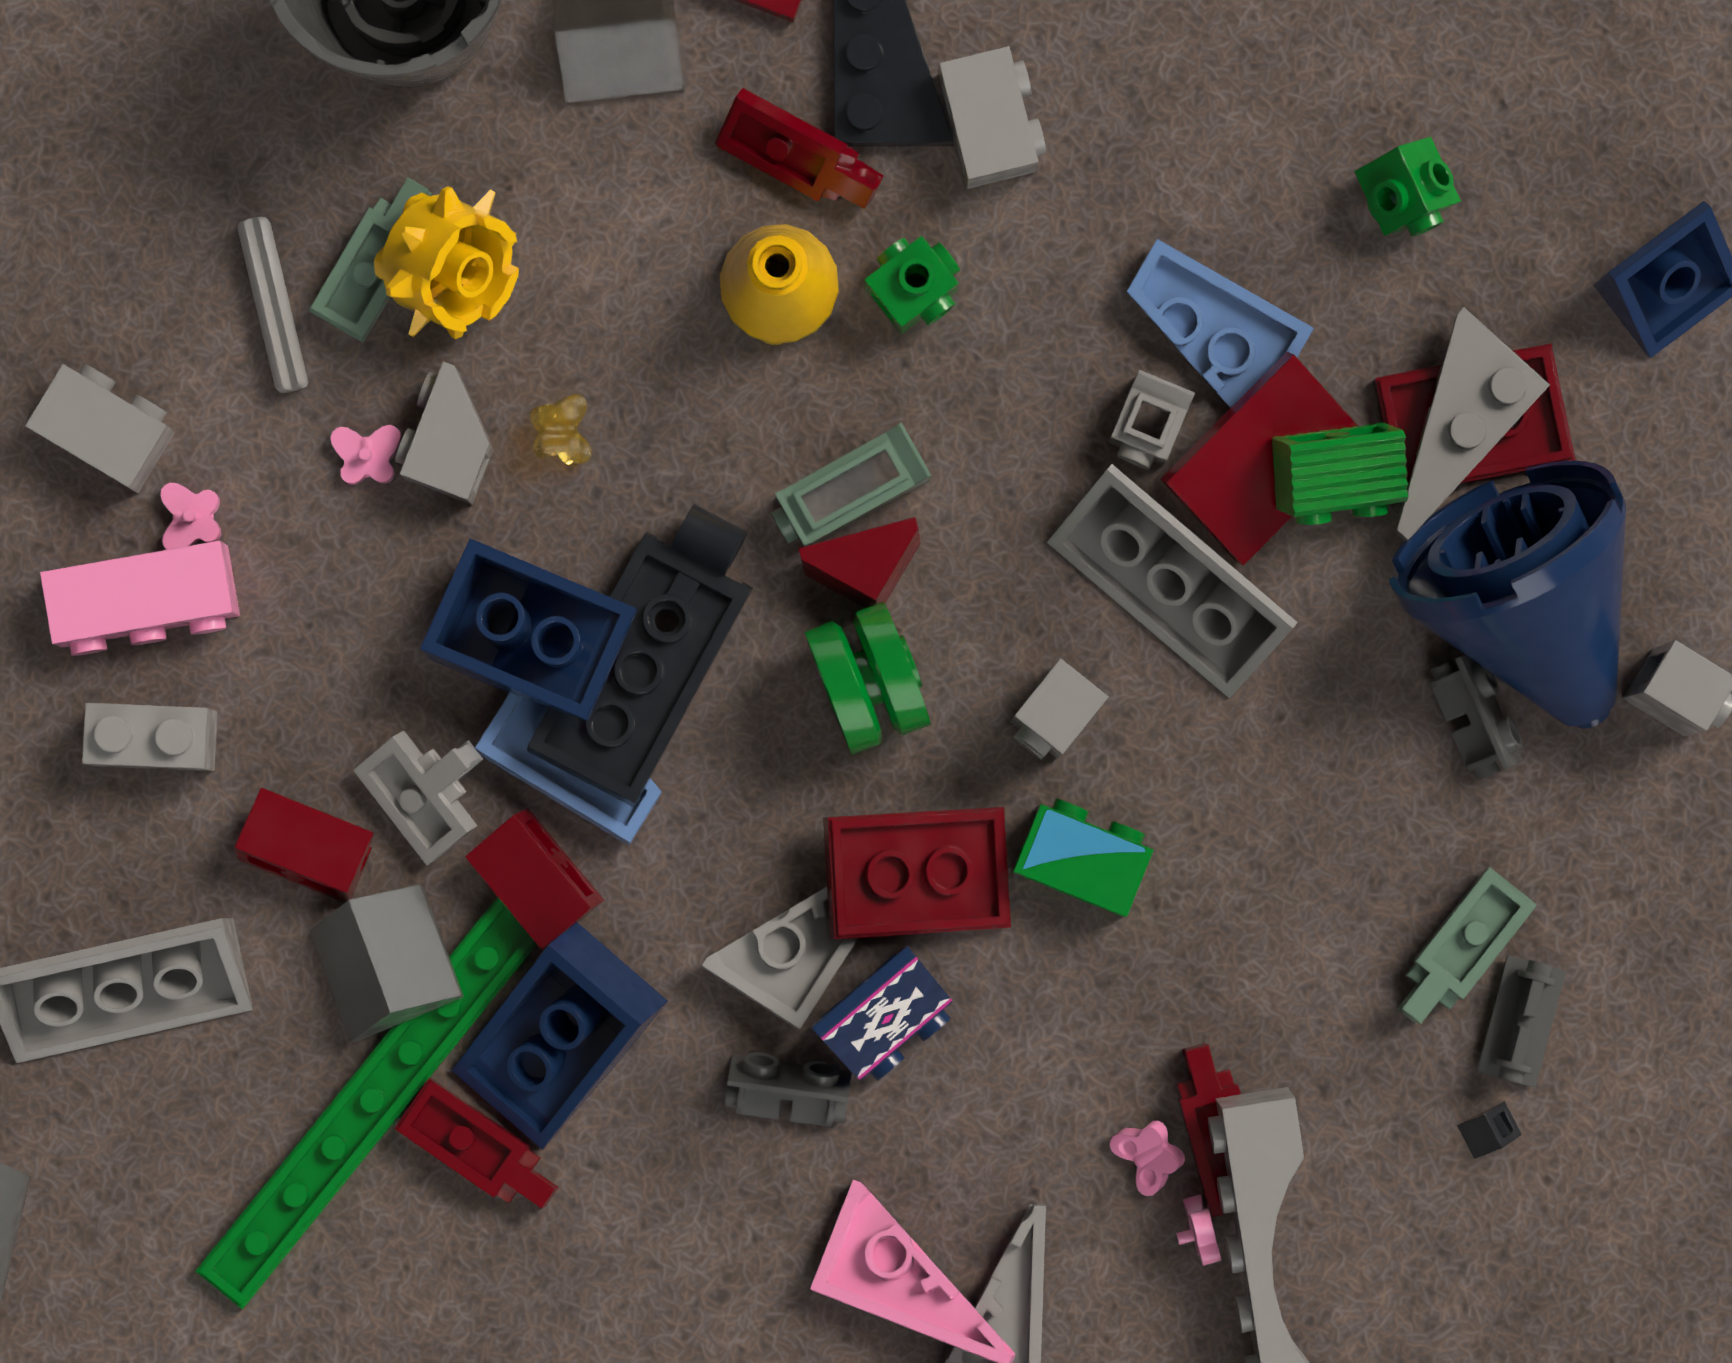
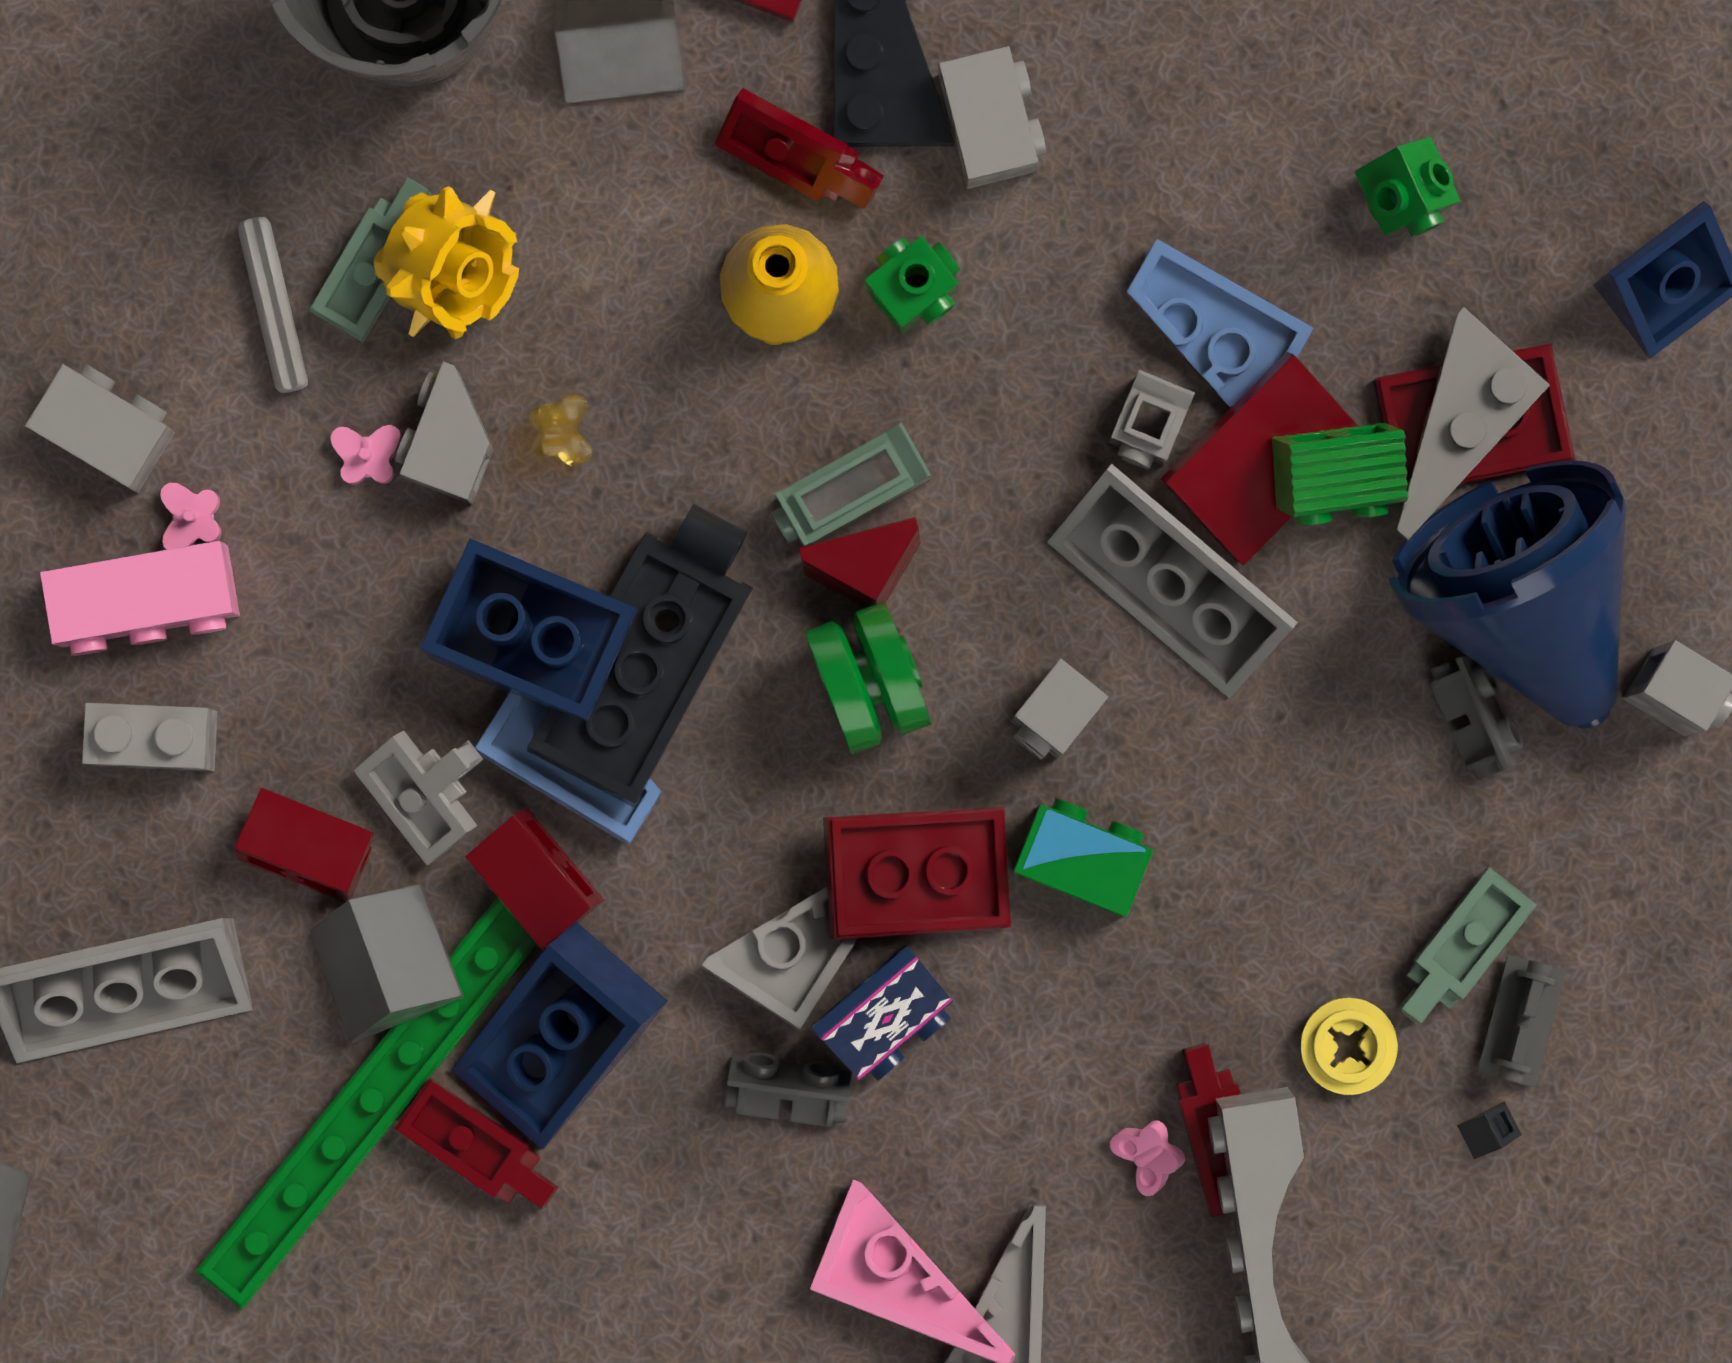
(1200, 1230): bright pink piece -> none
(1377, 1044): none -> light yellow gear

